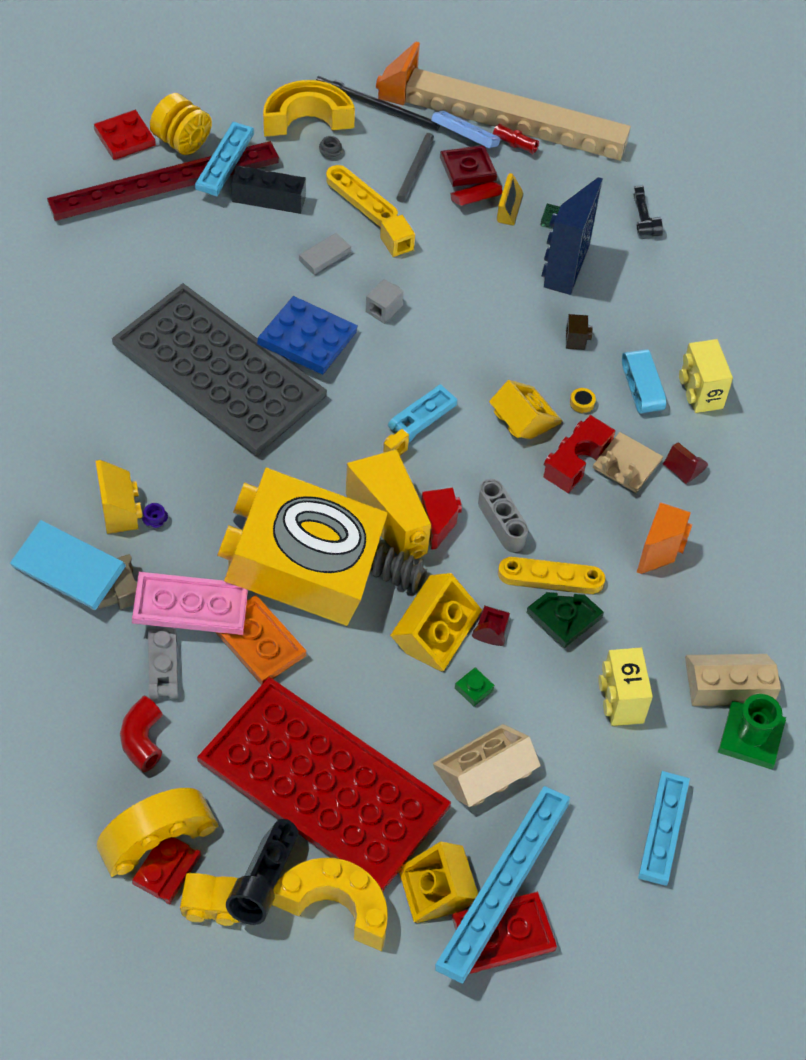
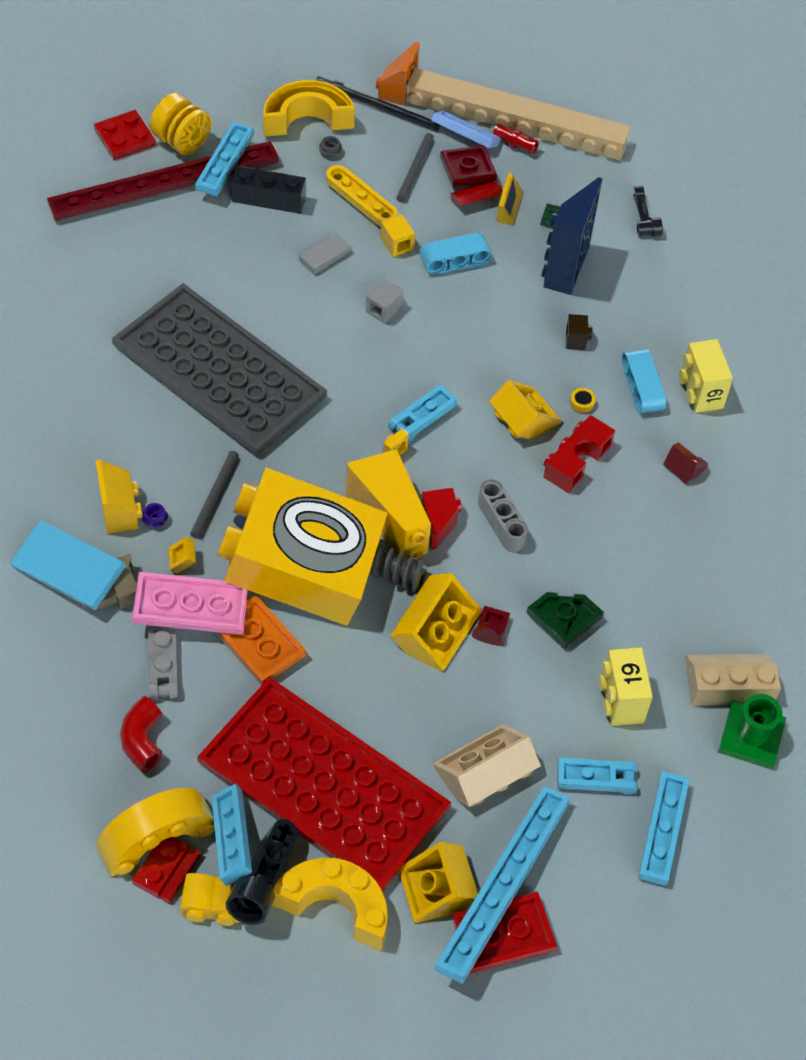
(181, 555): none -> yellow plate
(214, 494): none -> dark grey bar
(231, 835): none -> medium azure plate
(307, 335): blue plate -> none
(455, 253): none -> medium azure beam
(474, 686): green plate -> none
(551, 575): yellow plate -> none
(596, 775): none -> medium azure plate
(627, 462): tan plate -> none
(666, 538): orange slope -> none

